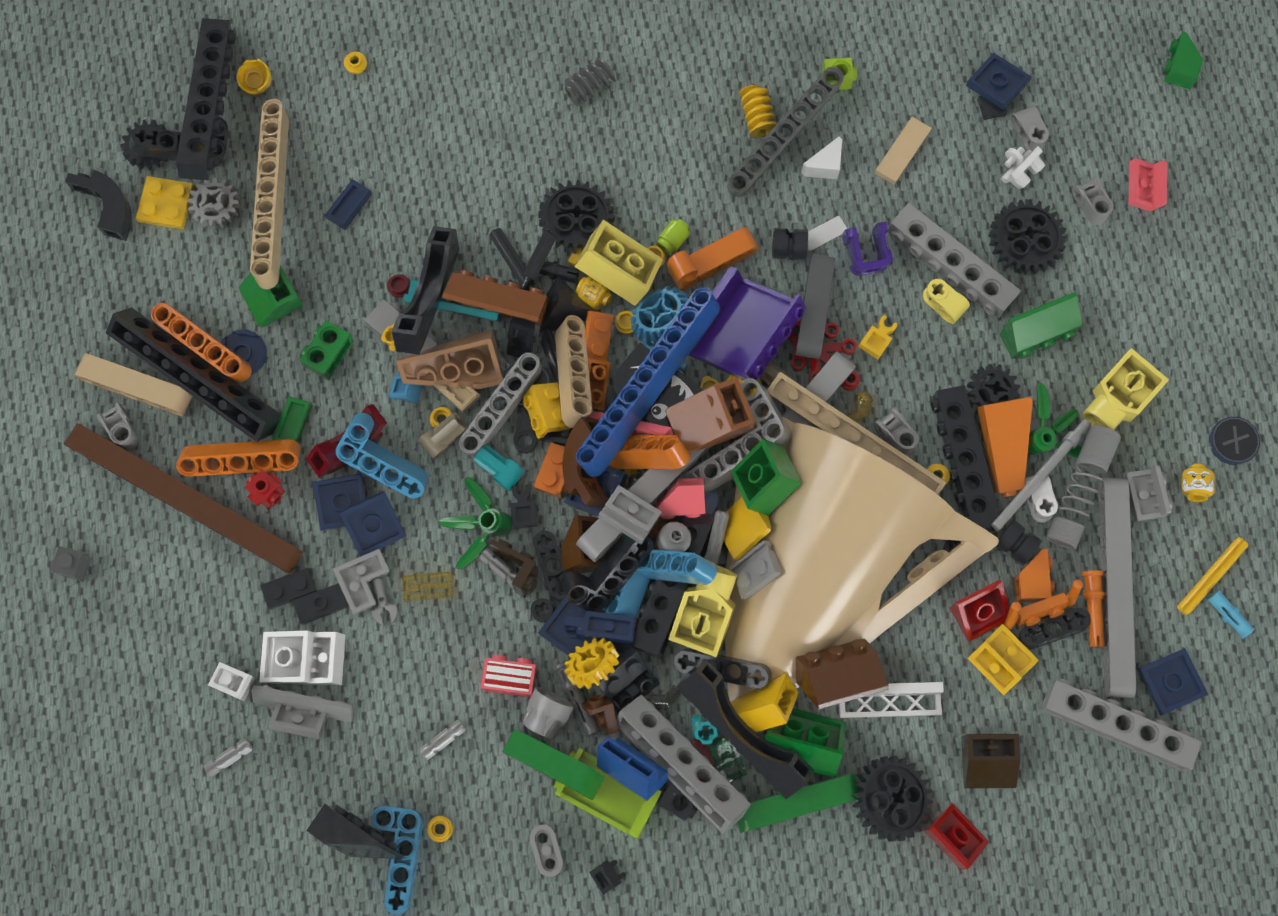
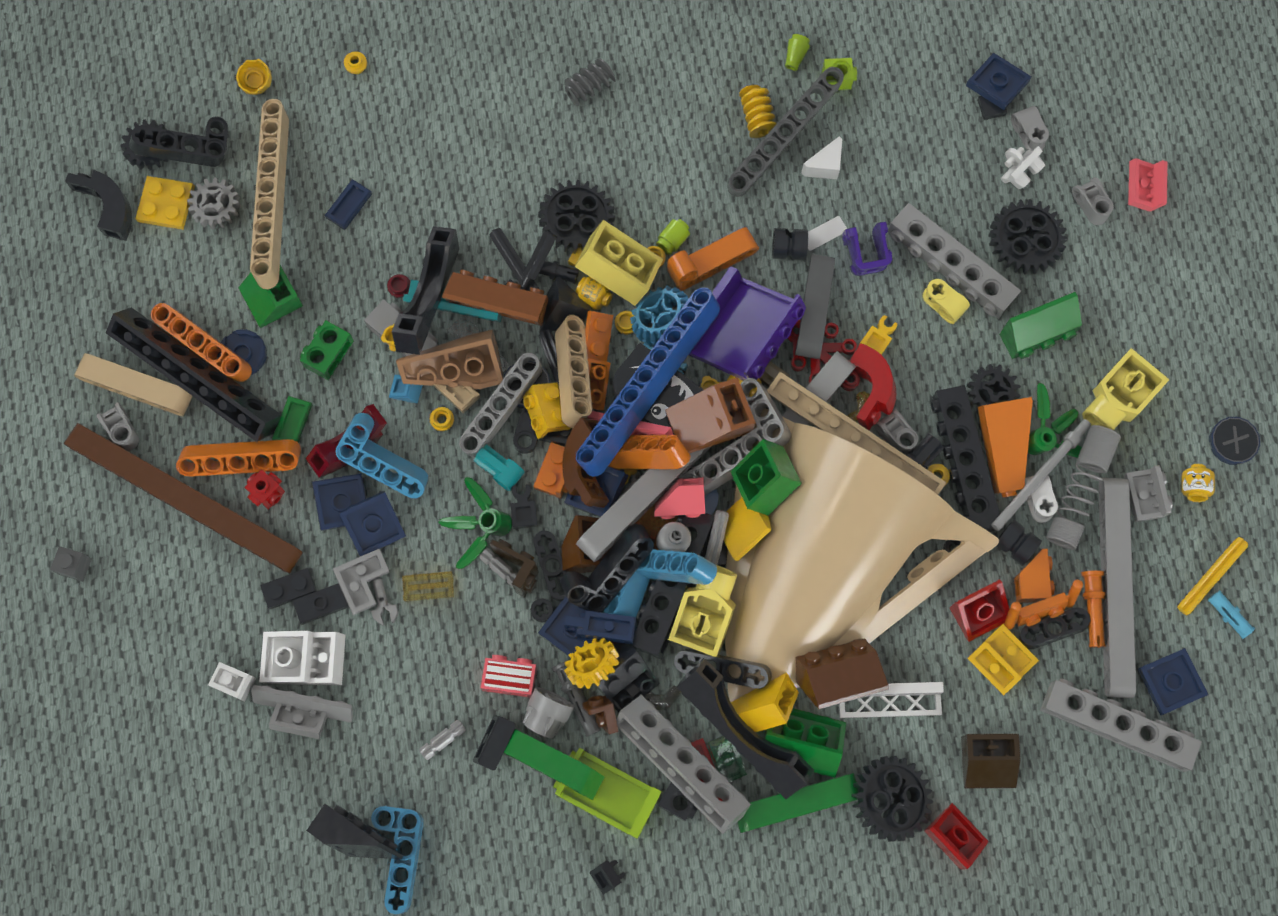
(205, 99): black brick -> none
(228, 757): light grey axle -> none
(431, 829): yellow plate -> none
(439, 438): dark tan piece -> none
(494, 742): none -> black slope
(520, 337): black plate -> none
(547, 850): light grey plate -> none
(629, 514): light grey plate -> none
(630, 767): blue piece -> none
(703, 729): teal piece -> none
(756, 569): light grey plate -> none
(796, 51): none -> lime cone
(876, 370): none -> red arch
(903, 150): tan tile -> none
(926, 451): none -> black piece
(1184, 63): green slope -> none

